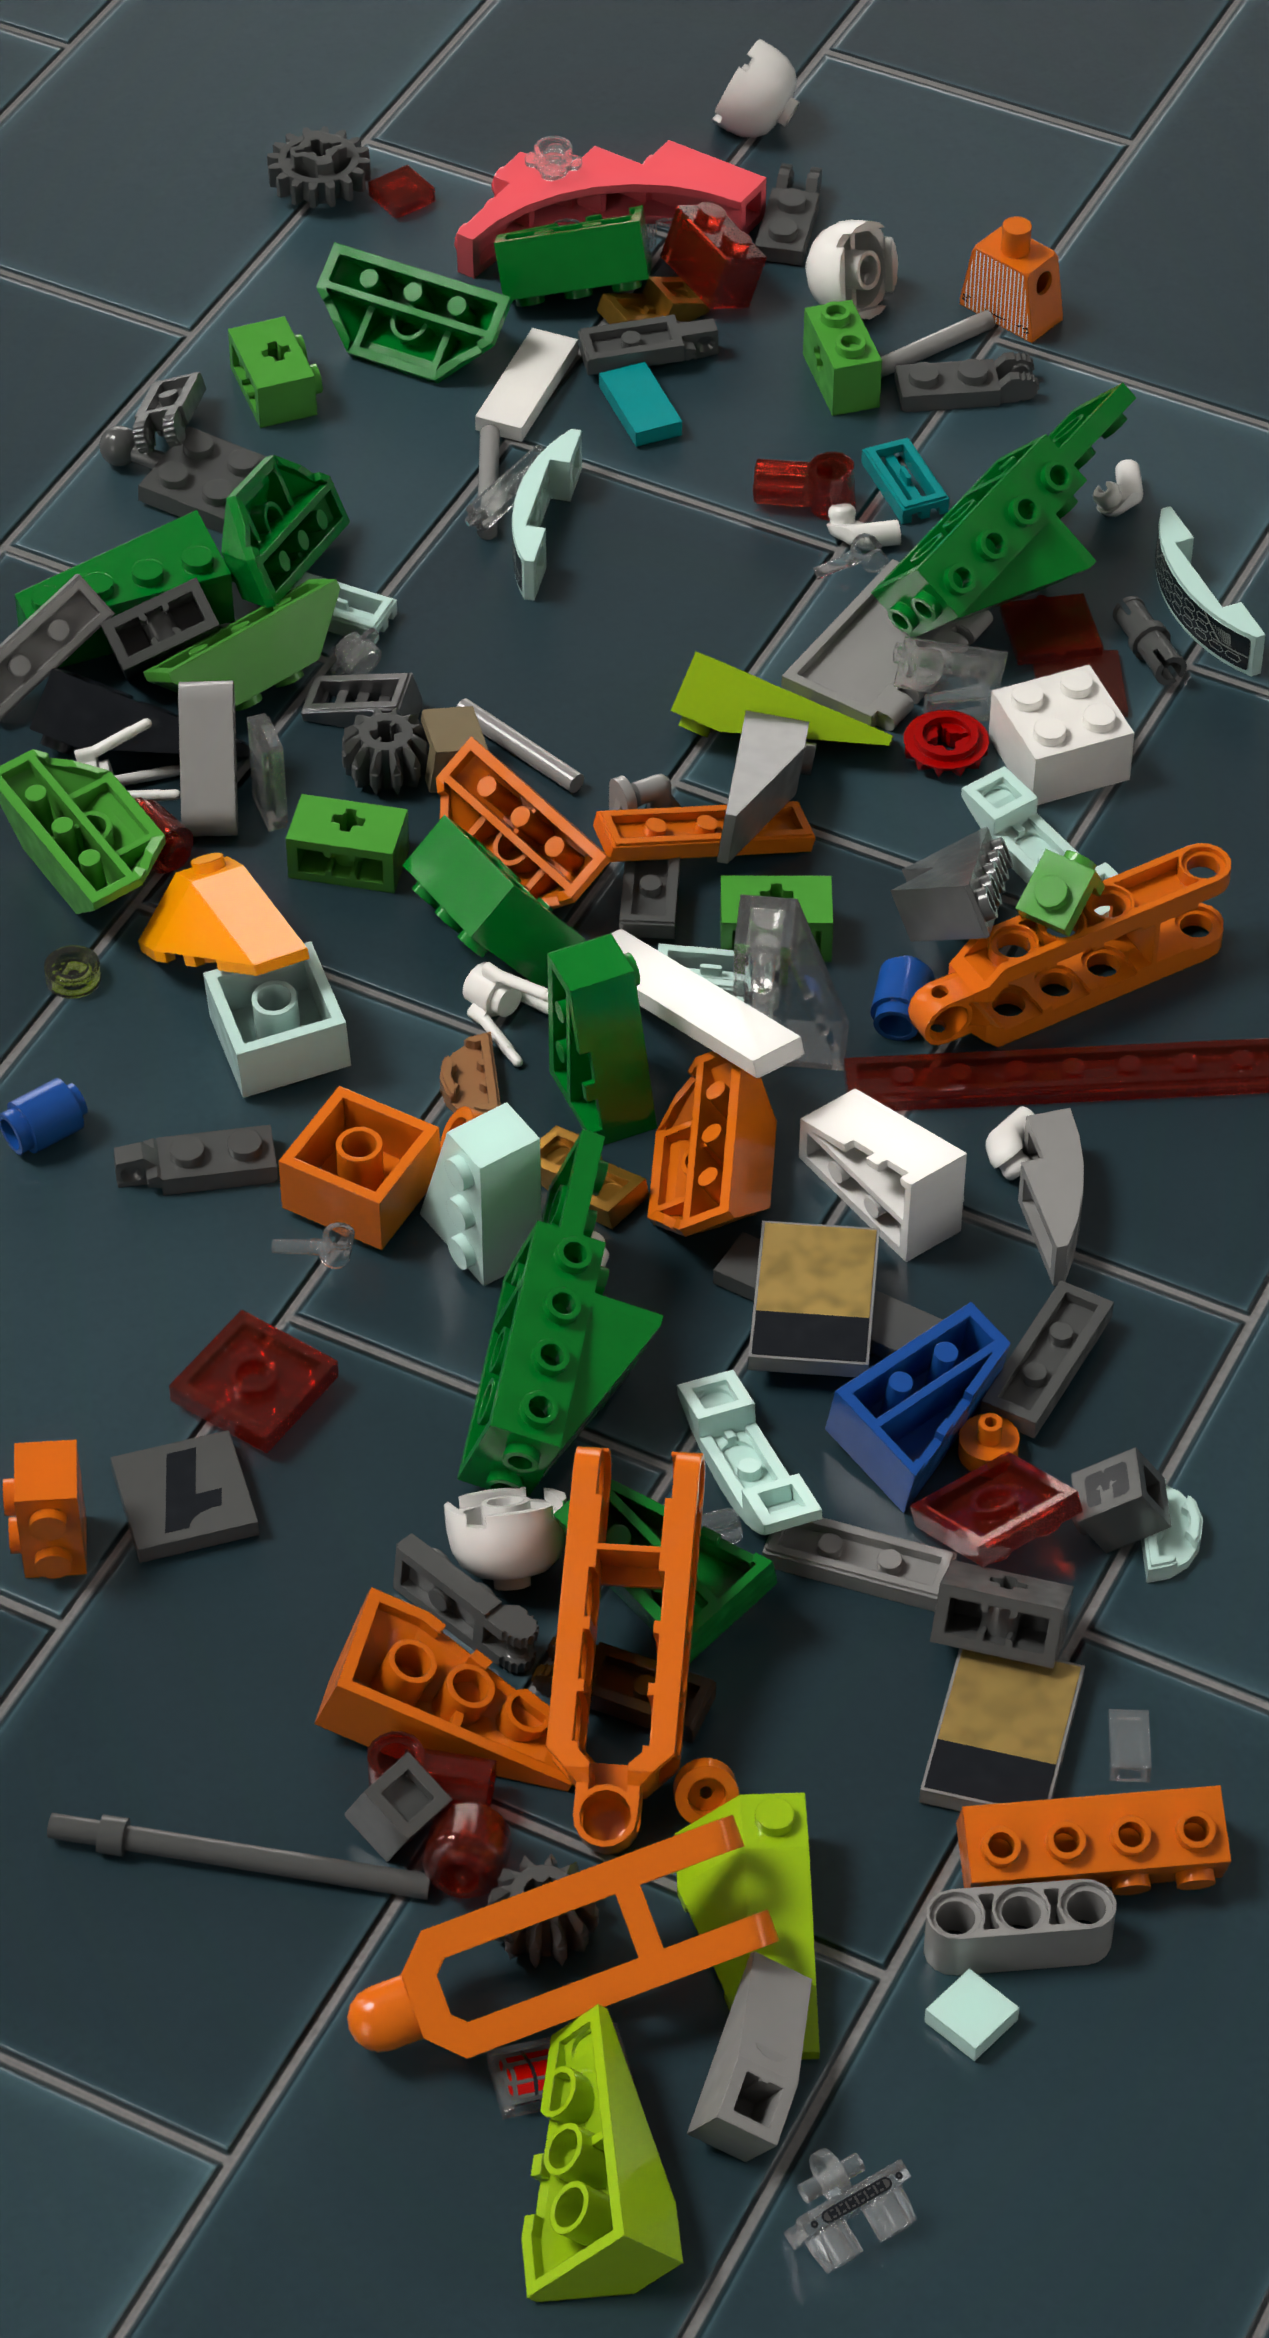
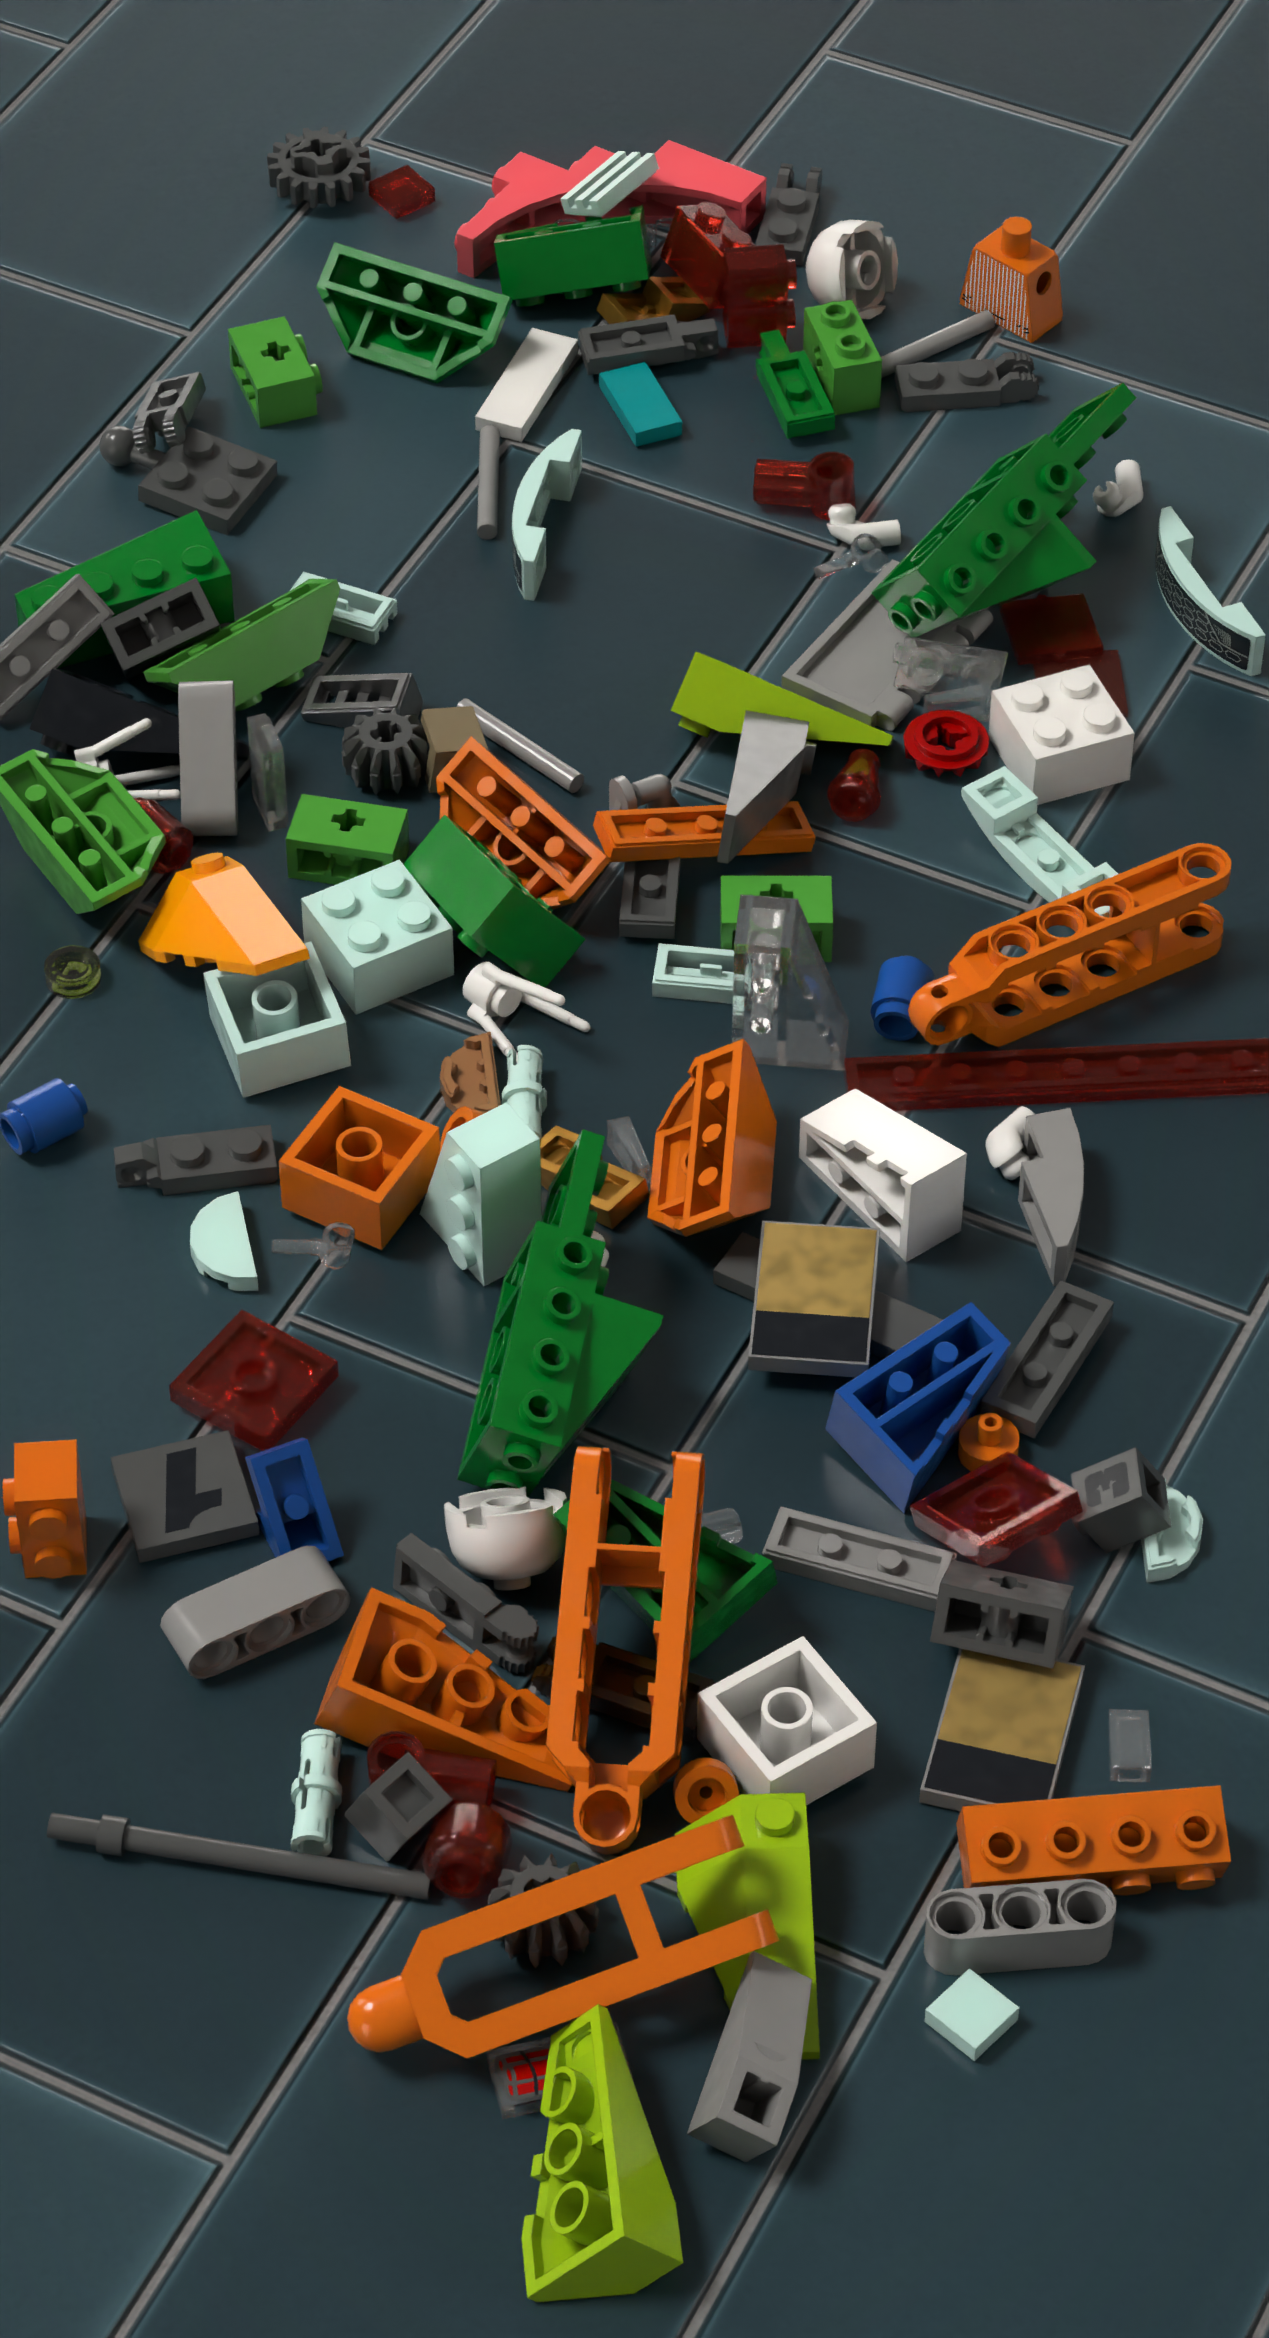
(222, 1244): none -> light aqua tile
(255, 1612): none -> light grey beam
(278, 528): green wedge -> none
(292, 1500): none -> blue slope
(316, 1792): none -> light aqua pin
(357, 653): clear plate -> none
(378, 936): none -> light aqua brick
(500, 495): clear axle -> none
(524, 1086): none -> light aqua pin
(553, 158): clear plate -> none
(599, 1038): green wedge -> none
(609, 184): none -> light aqua tile
(627, 1148): none -> clear piece
(709, 1012): white tile -> none
(741, 1456): light aqua slope -> none
(757, 293): none -> clear red brick
(758, 94): white cylinder -> none
(787, 1725): none -> white brick
(793, 388): none -> green hinge
(825, 2226): clear hips -> none
(856, 788): none -> clear red cone
(896, 481): teal tile -> none
(955, 890): dark grey slope -> none
(1059, 890): bright green bracket -> none
(1149, 640): dark grey pin -> none

